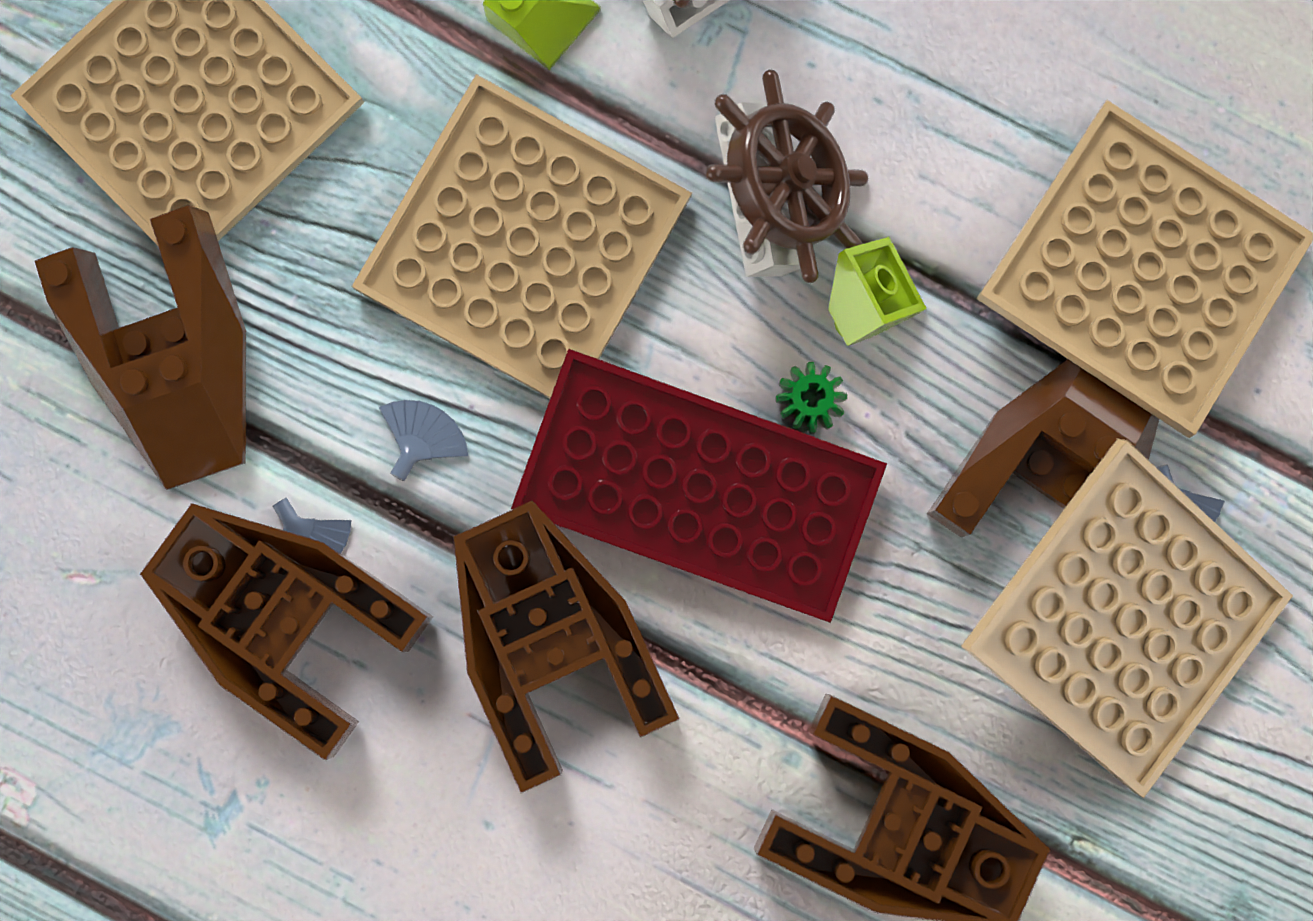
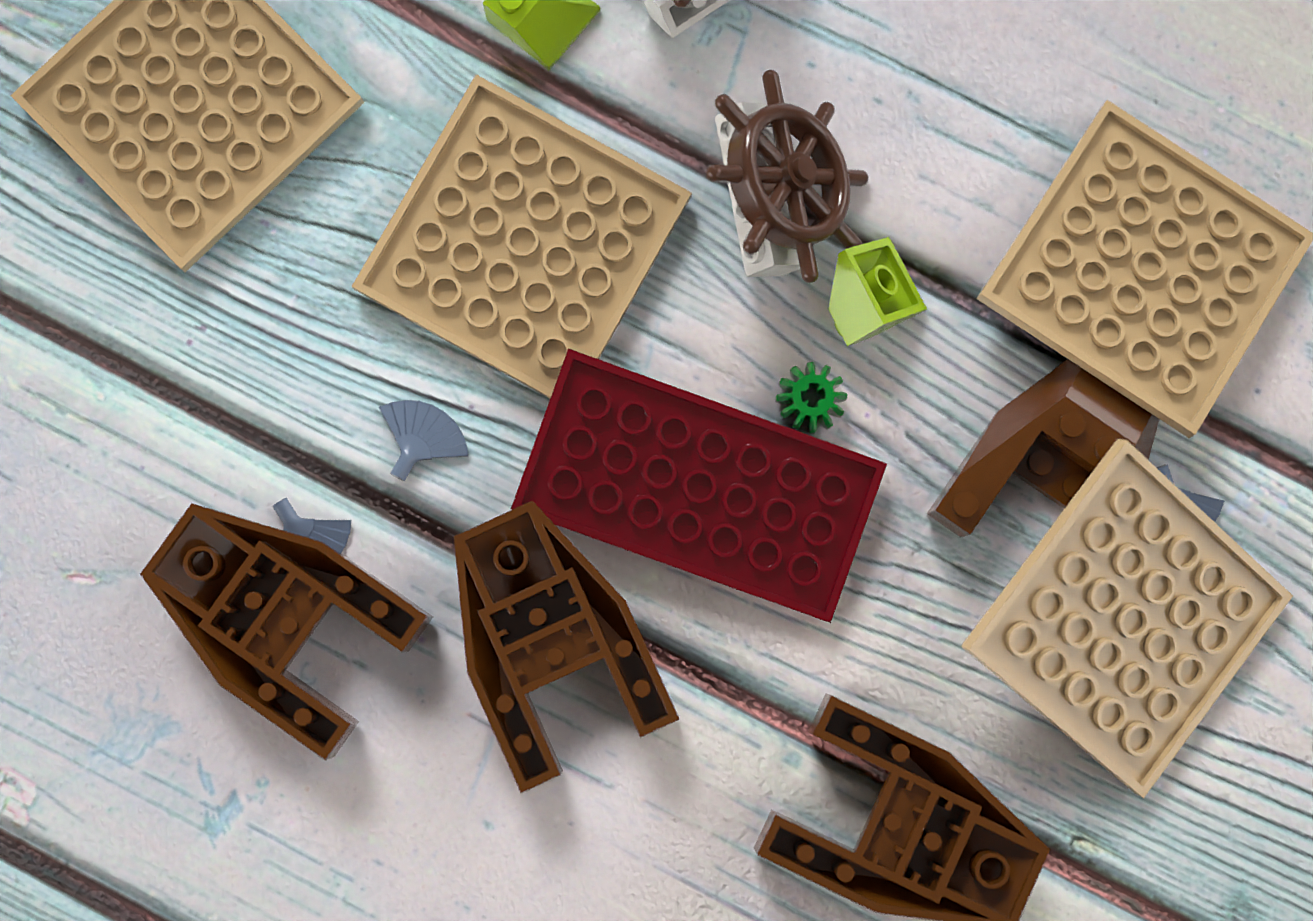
(172, 376): reddish brown wedge -> none

